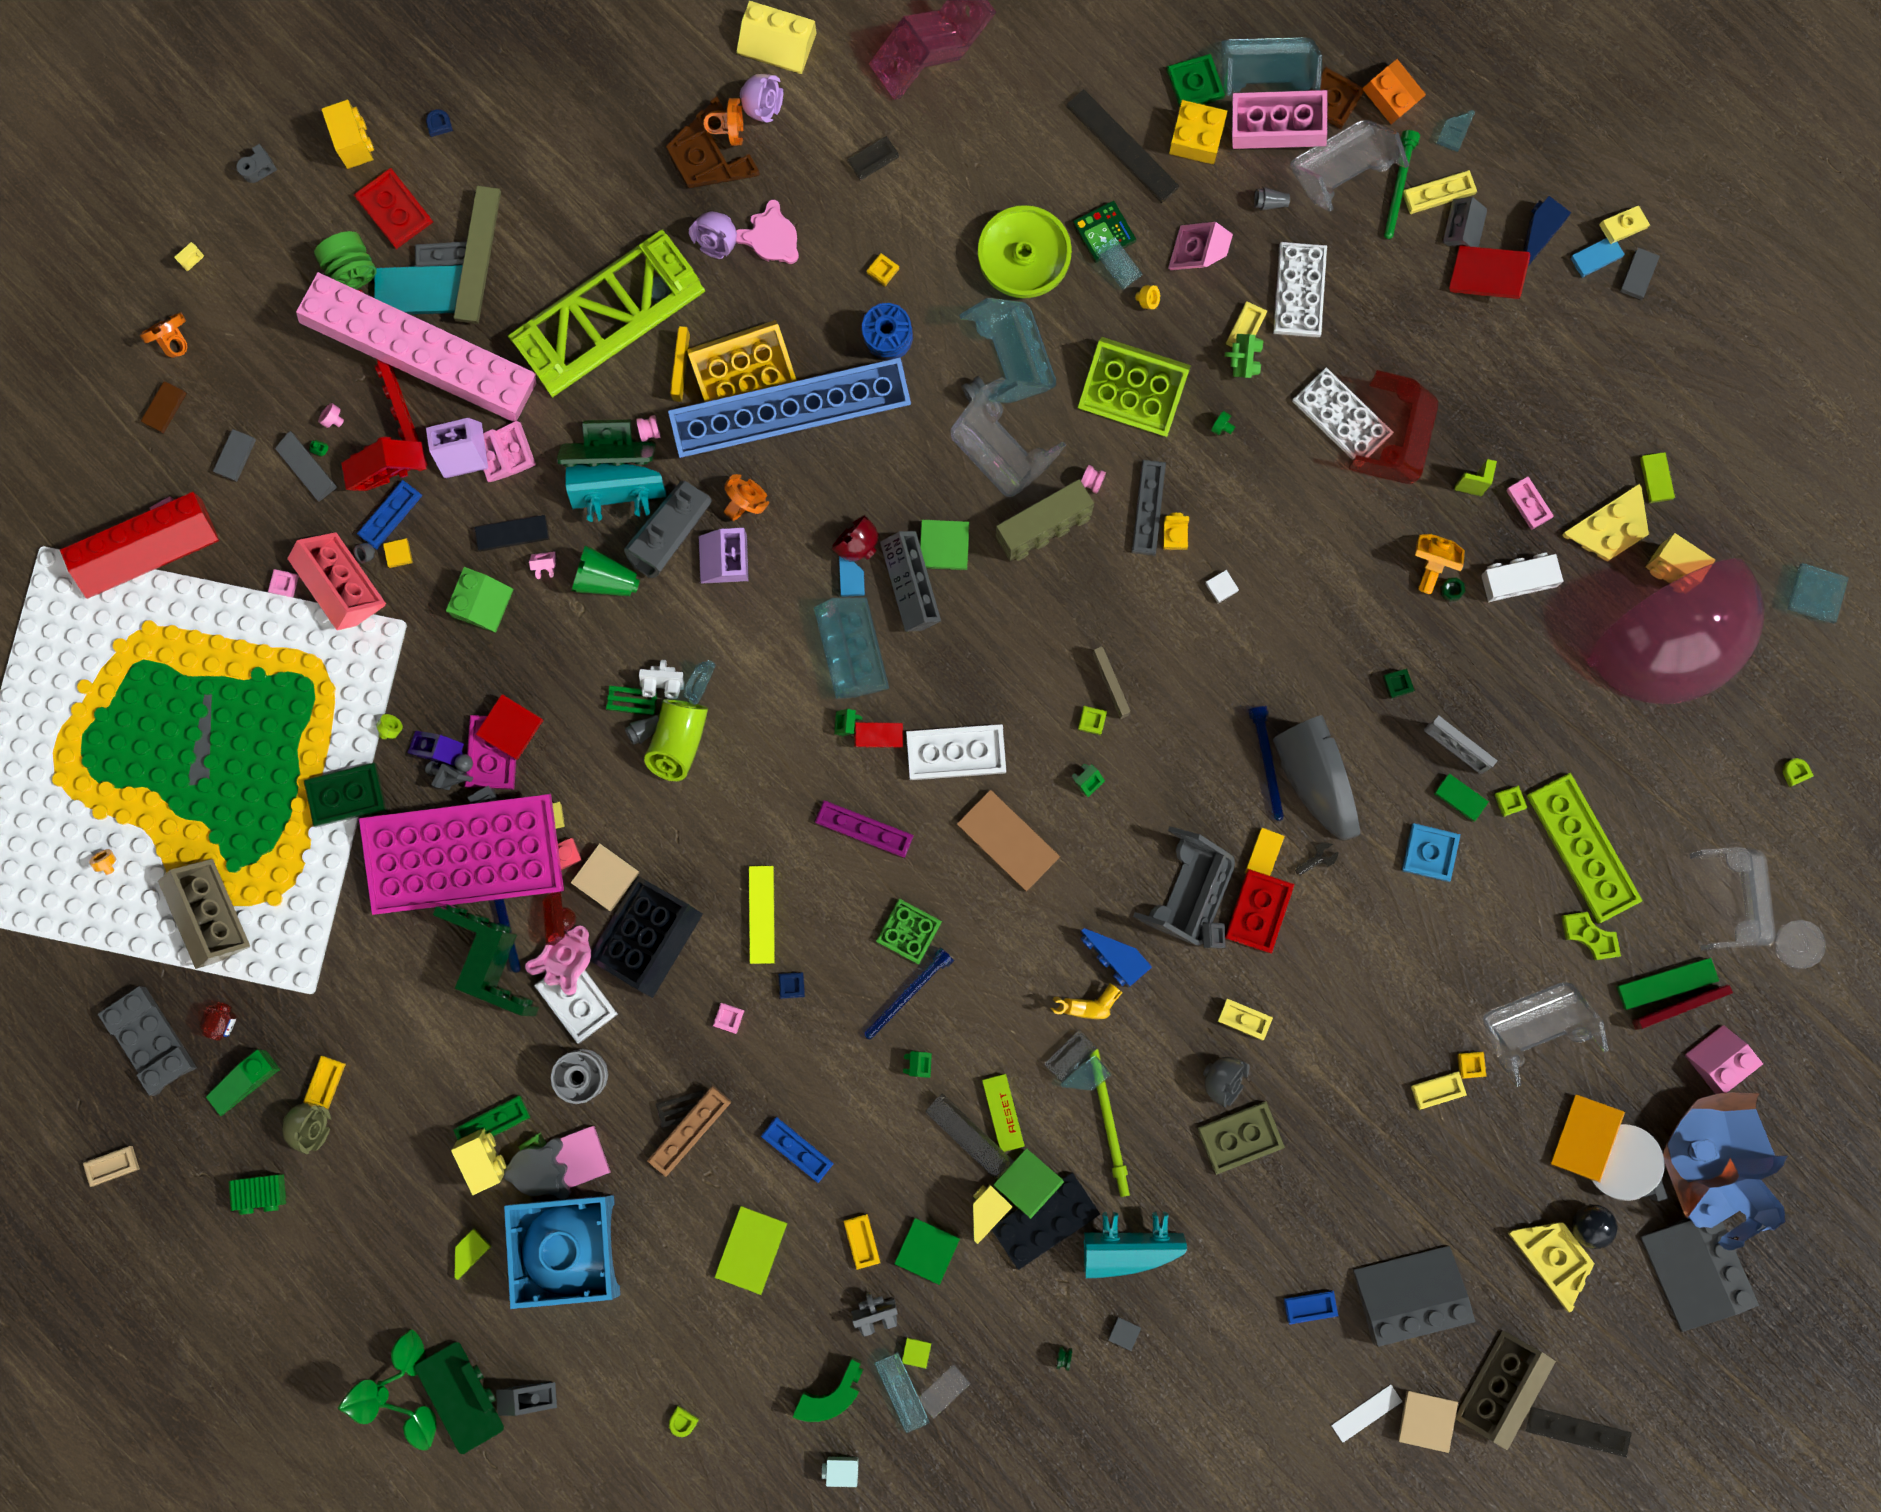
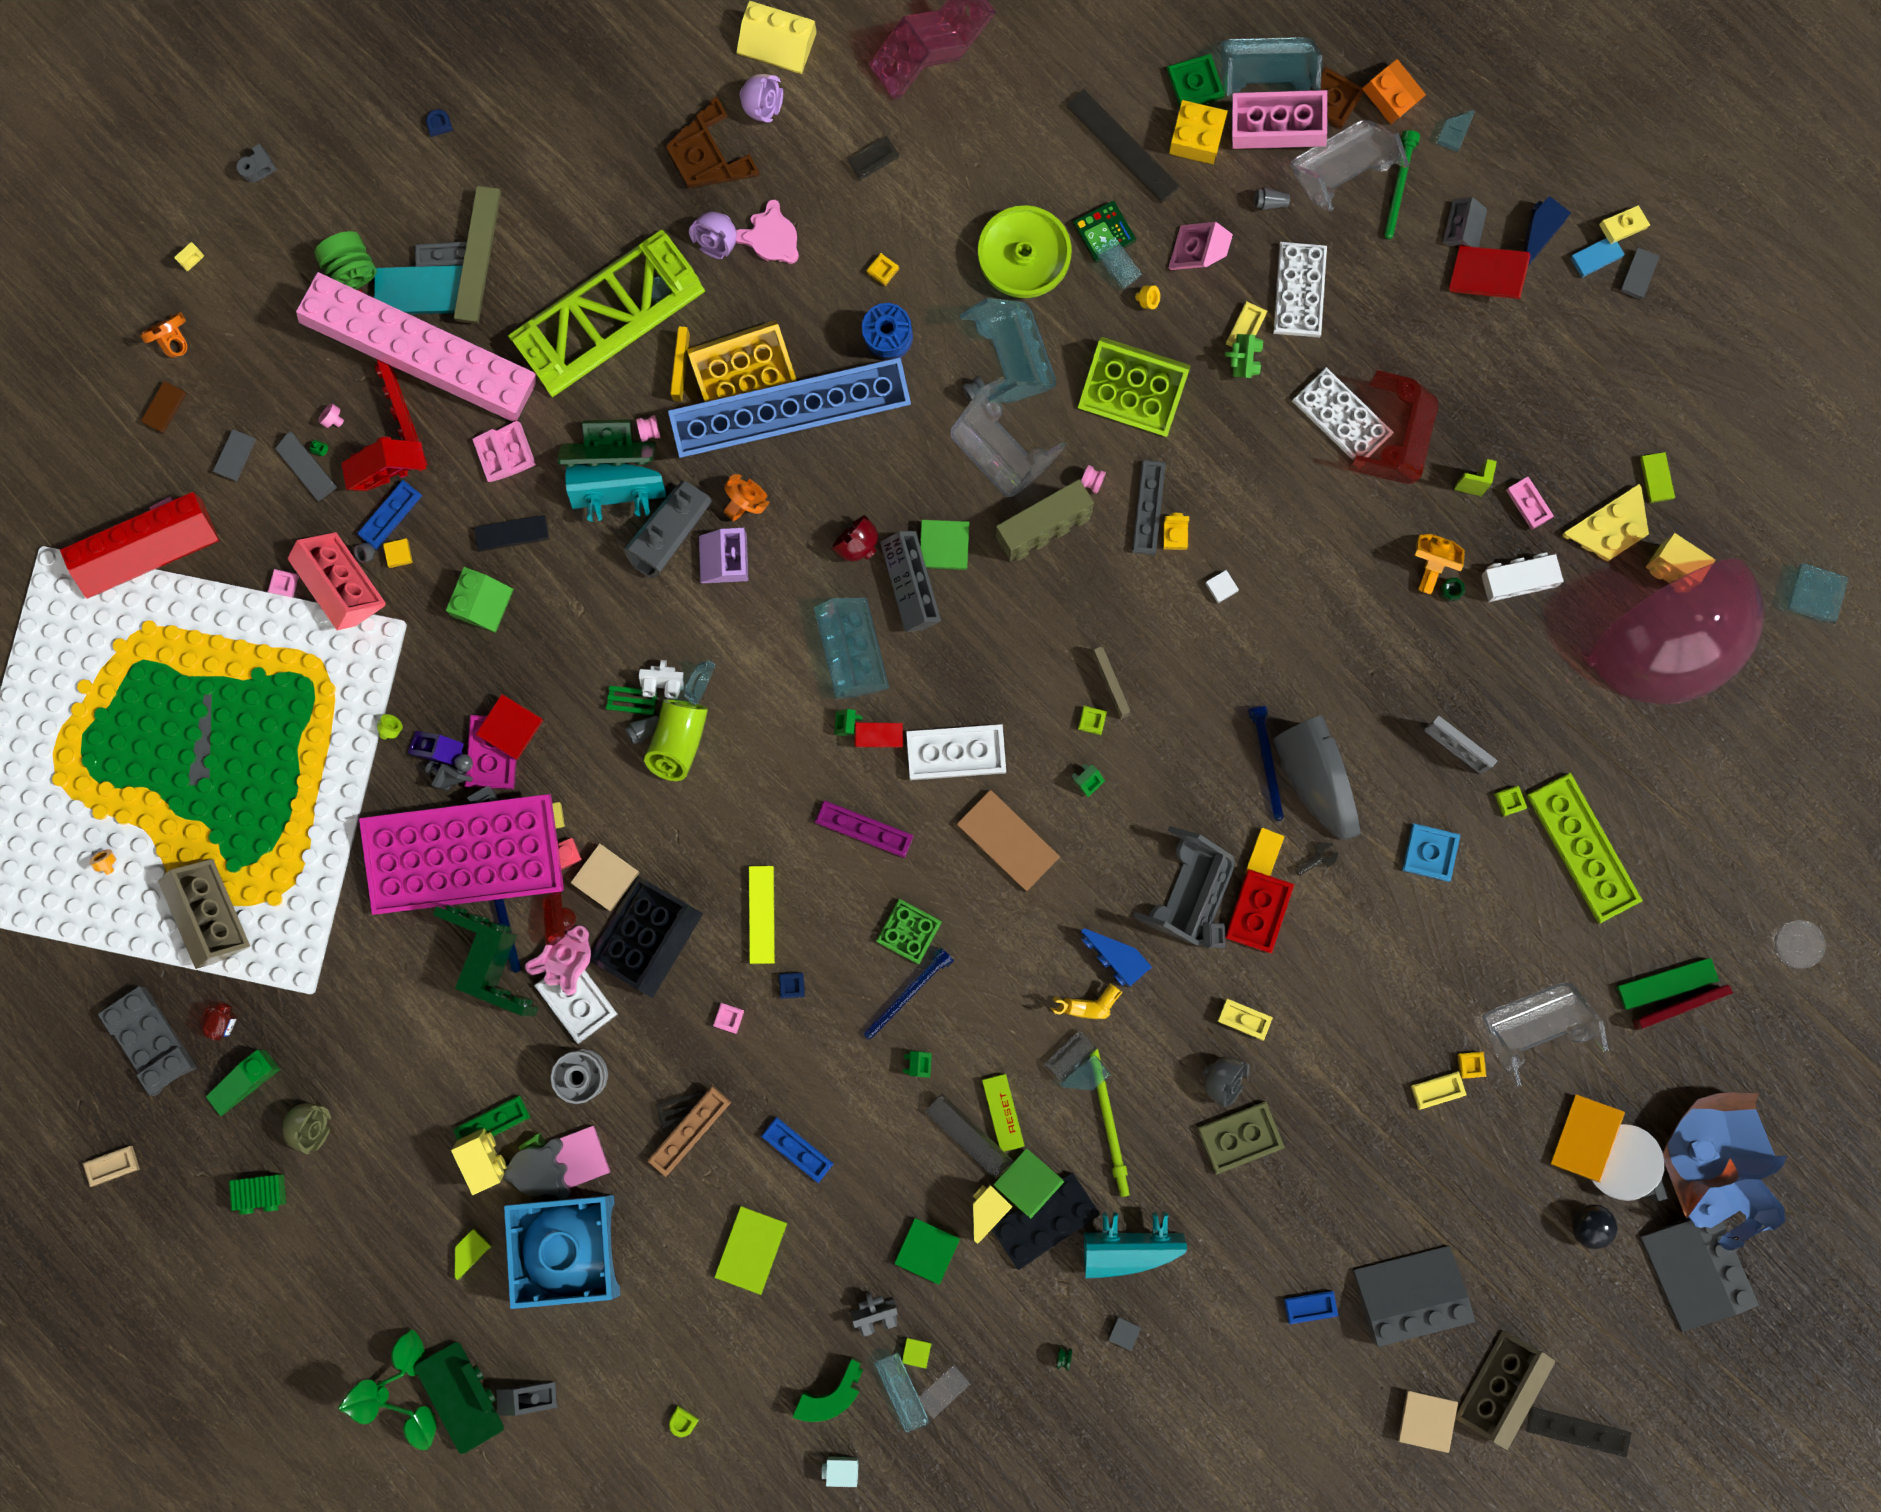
(324, 1082): yellow tile -> none
(344, 795): dark green tile -> none
(348, 133): yellow brick -> none
(393, 208): red tile -> none
(458, 447): lavender slope -> none
(543, 561): bright pink tile -> none
(603, 575): green cone -> none
(730, 120): orange tile -> none
(851, 579): dark azure tile -> none
(862, 1241): yellow tile -> none
(1222, 423): green tile -> none
(1366, 1413): white sticker -> none
(1398, 683): dark green plate -> none
(1439, 192): light yellow tile -> none
(1461, 797): green tile -> none
(1556, 1259): light yellow wing -> none
(1582, 929): lime tile -> none
(1723, 1060): bright pink slope -> none
(1759, 924): clear windscreen -> none
(1796, 771): lime tile -> none

